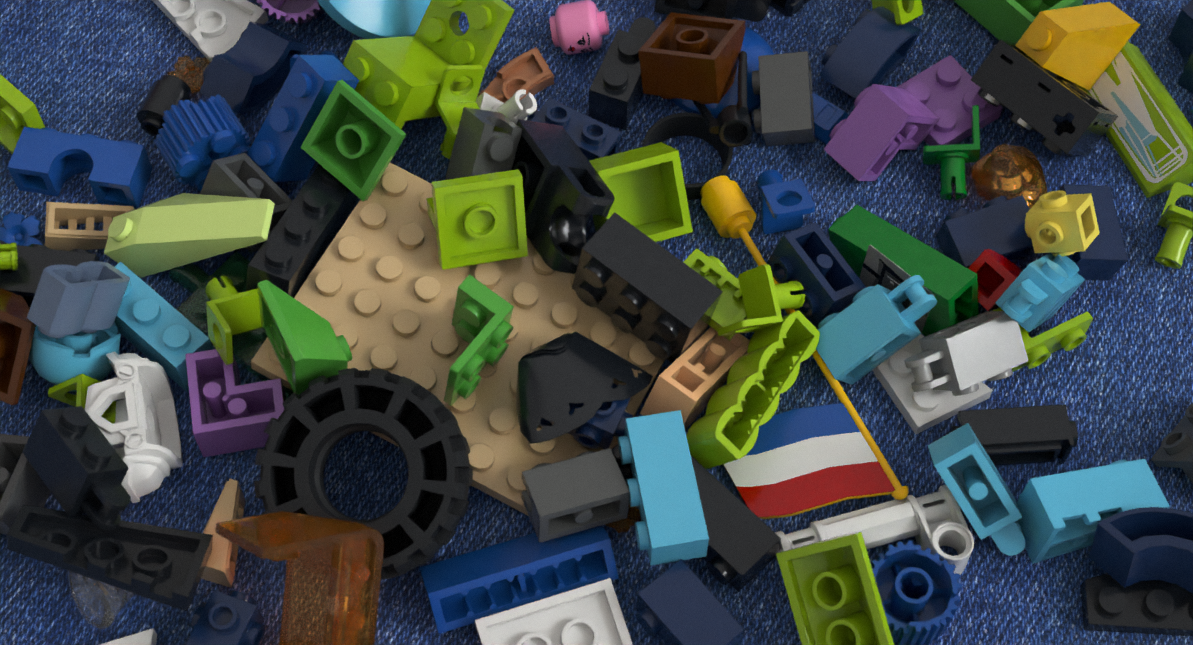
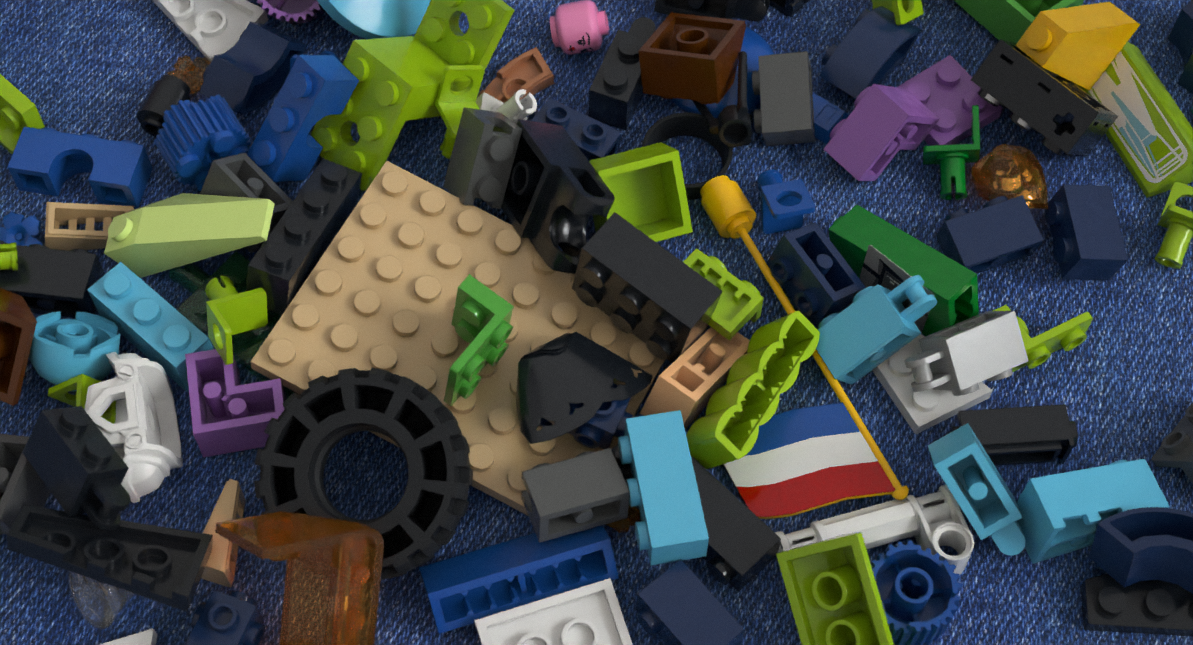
(77, 298): sand blue brick -> none
(300, 338): bright green slope -> none
(353, 140): bright green slope -> none
(479, 218): lime bracket -> none
(763, 300): lime bracket -> none
(994, 277): red brick -> none
(1040, 290): medium azure brick -> none
(1062, 223): light yellow brick -> none

